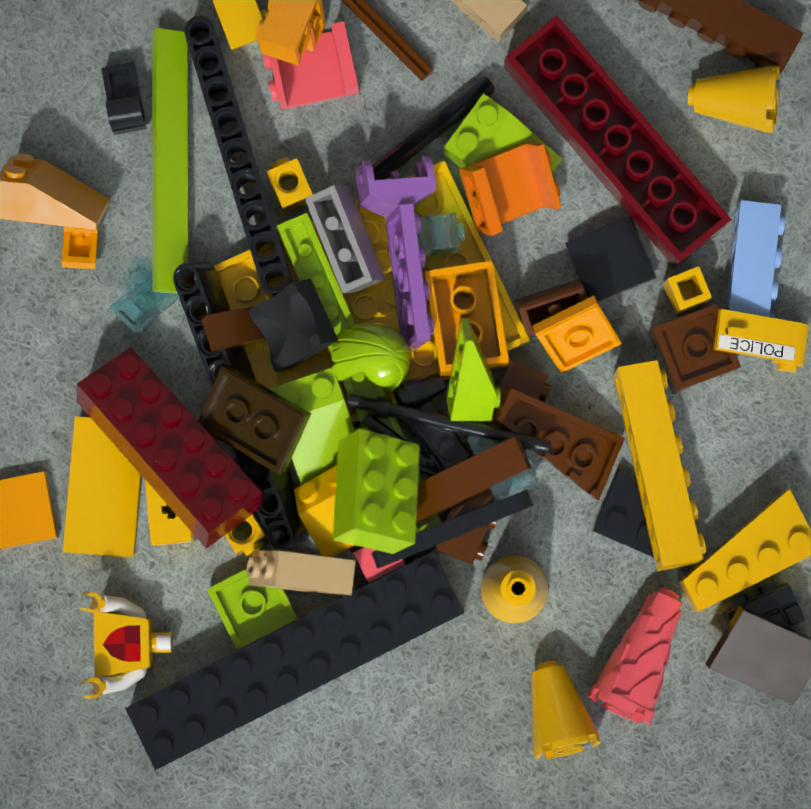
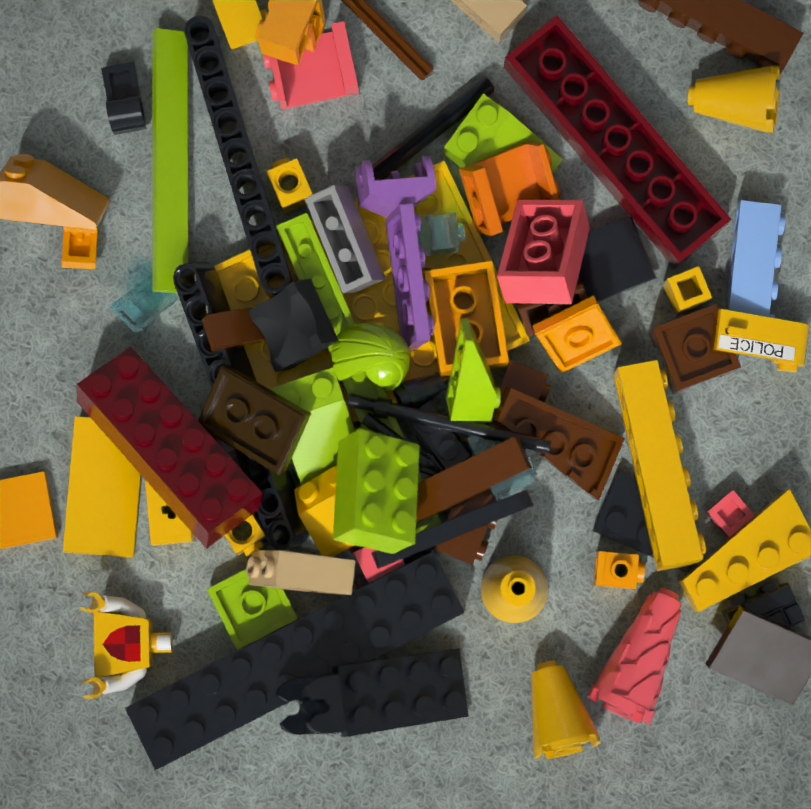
(378, 695): none -> black hinge
(544, 252): none -> coral brick
(605, 570): none -> light orange brick
(730, 514): none -> coral plate

